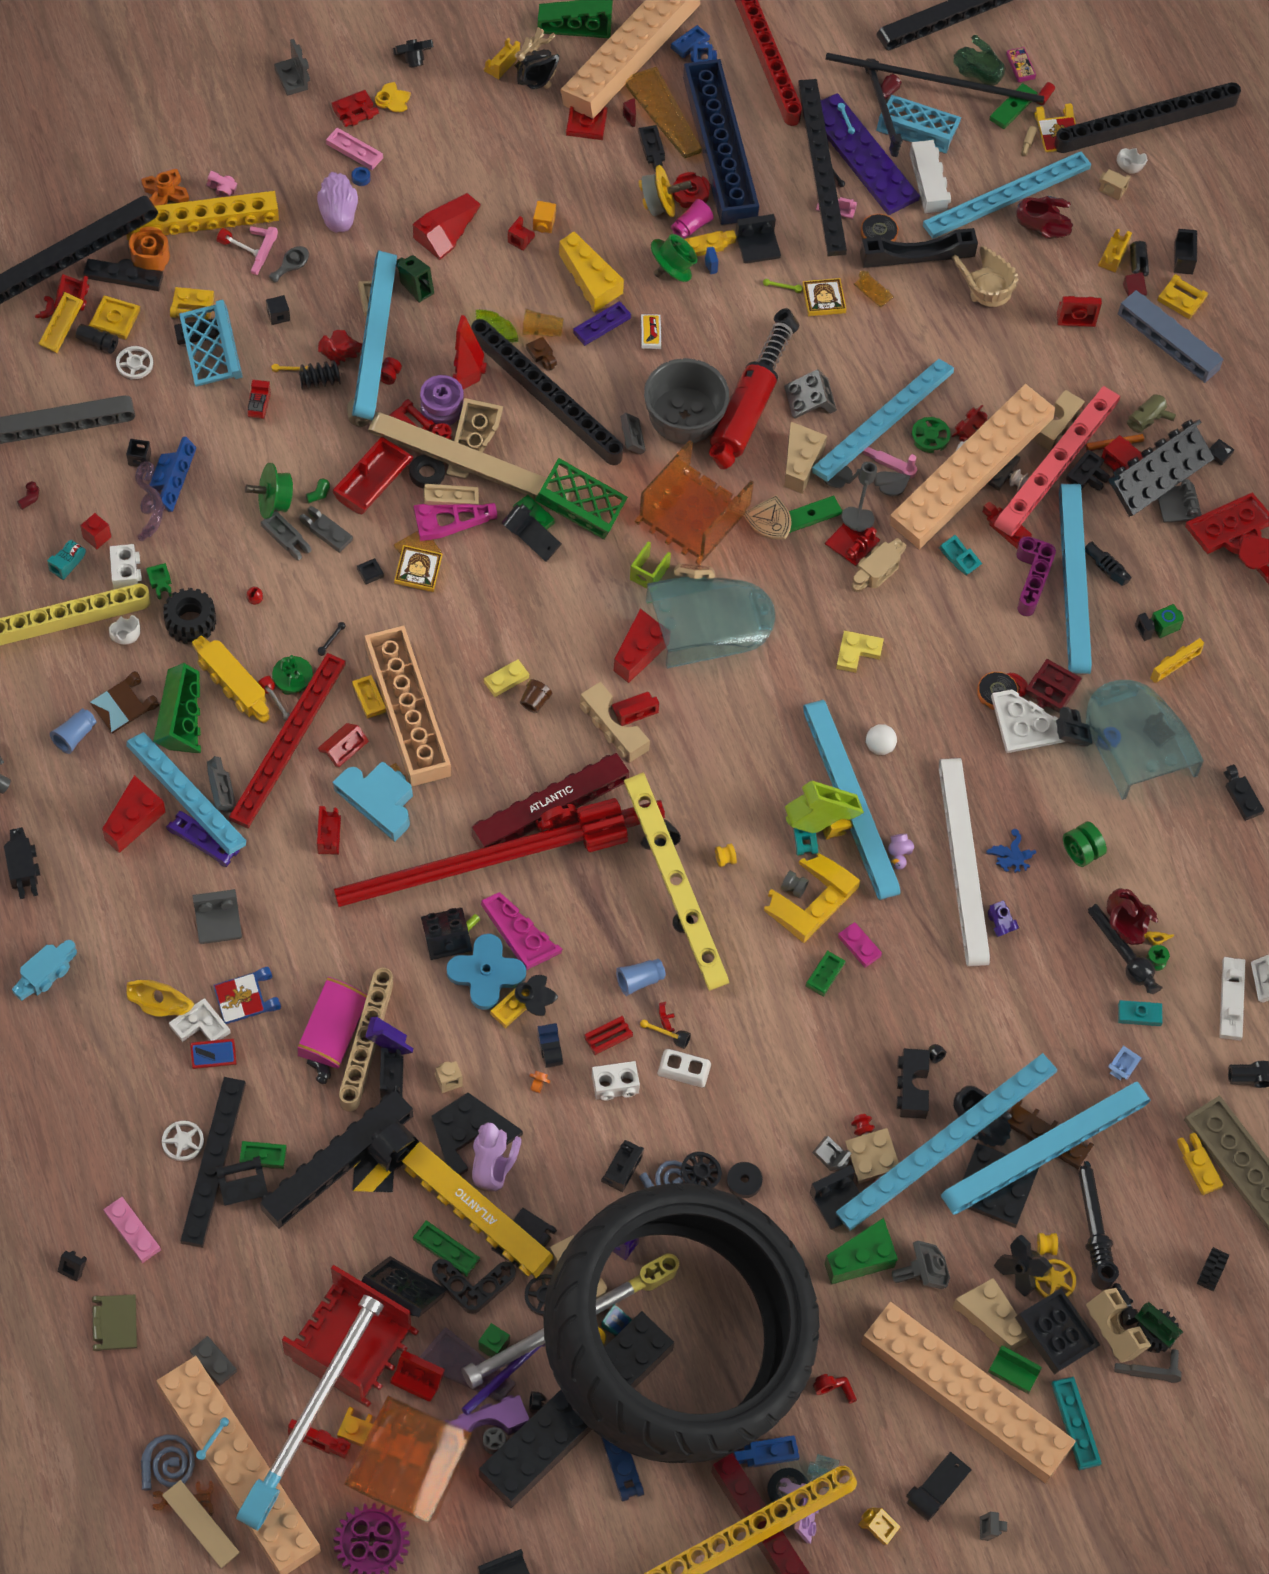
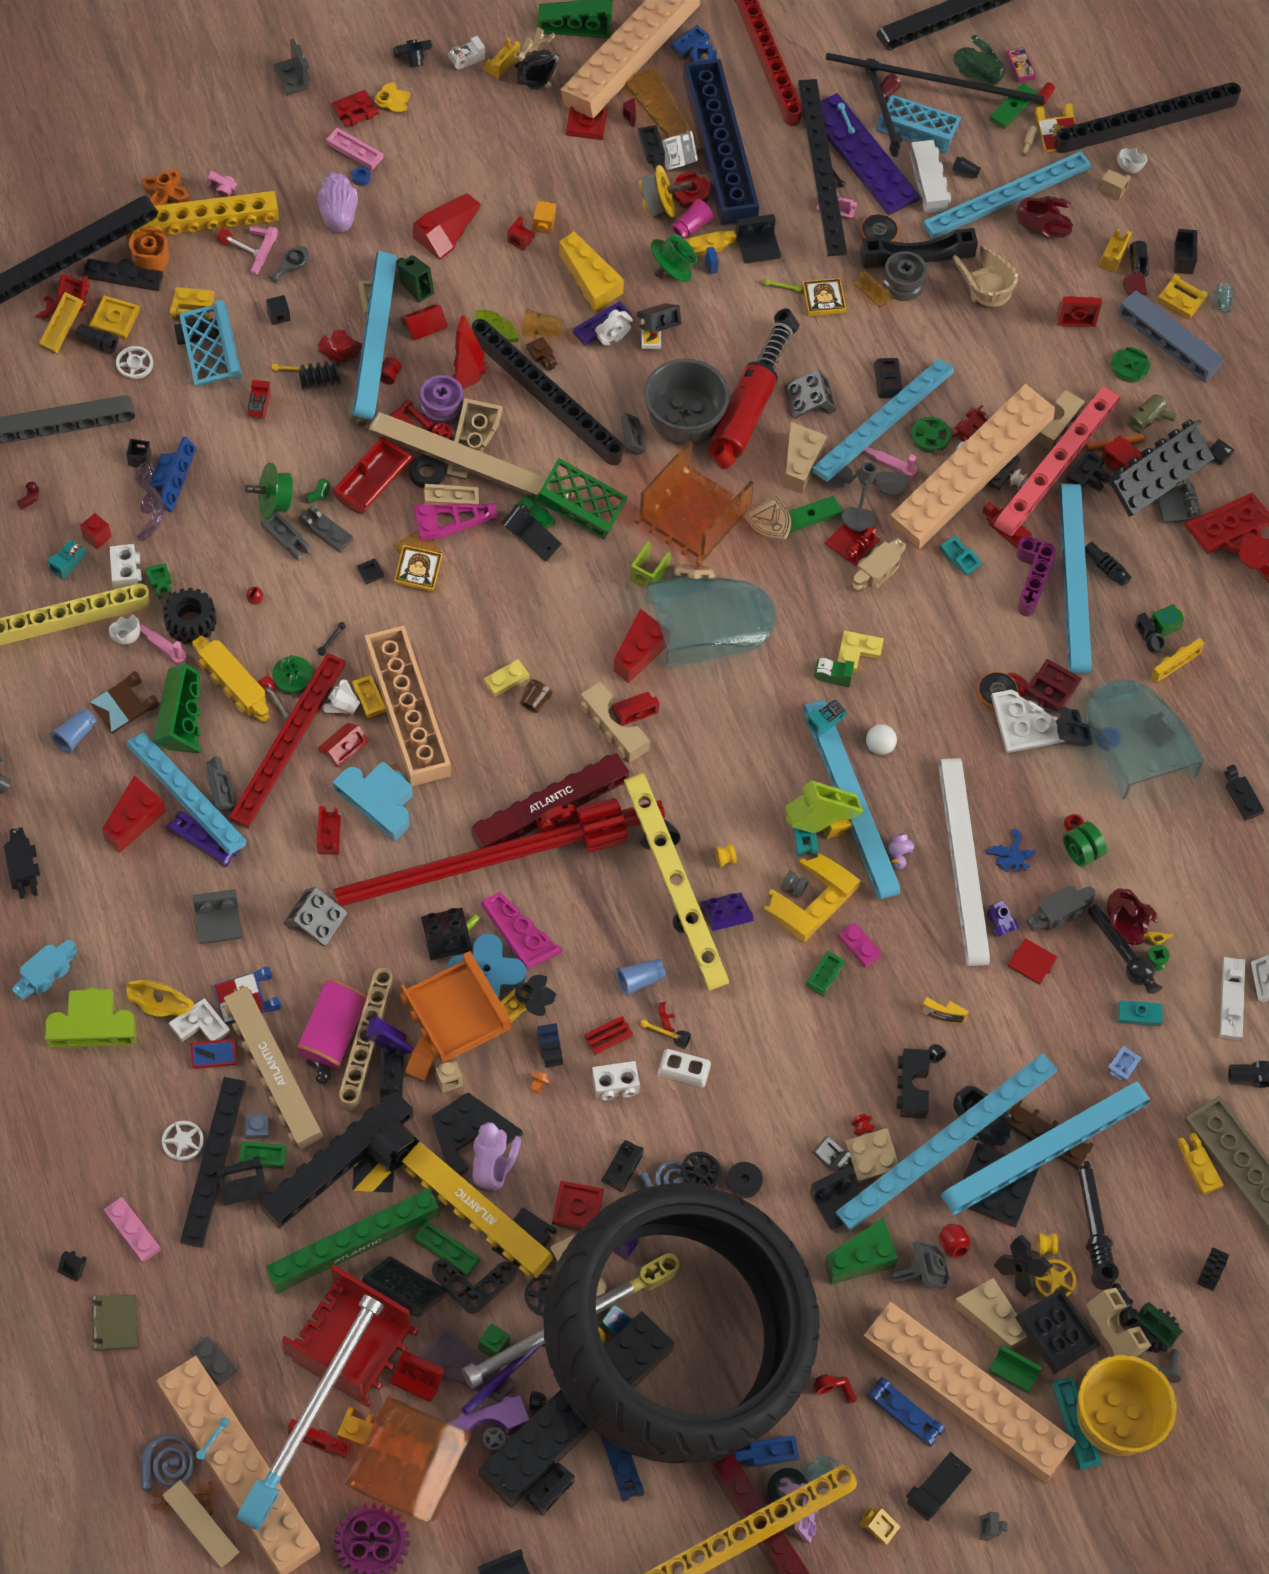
(90, 1022): none -> lime brick
(173, 651): none -> bright pink piece
(257, 1126): none -> sand blue plate
(273, 1068): none -> tan brick
(316, 915): none -> bracket
(341, 699): none -> white rock
(352, 1241): none -> green brick
(420, 1060): none -> orange slope
(425, 321): none -> red panel
(456, 1009): none -> orange panel
(467, 54): none -> white leg
(550, 1488): none -> black hinge
(576, 1204): none -> red plate
(614, 327): none -> white plate
(660, 317): none -> black hinge
(679, 150): none -> sticker
(726, 911): none -> dark purple plate
(826, 717): none -> teal leg
(834, 672): none -> green leg
(880, 374): none -> black piece
(905, 275): none -> dark grey wheel
(905, 1412): none -> blue plate
(951, 1013): none -> yellow slope
(954, 1240): none -> red head
(965, 167): none -> black cone
(1032, 961): none -> red piece
(1060, 908): none -> dark grey hinge
(1073, 818): none -> red plate
(1125, 1405): none -> yellow piece
(1130, 364): none -> green tile
(1155, 643): none -> black plate
(1224, 296): none -> clear light blue cone

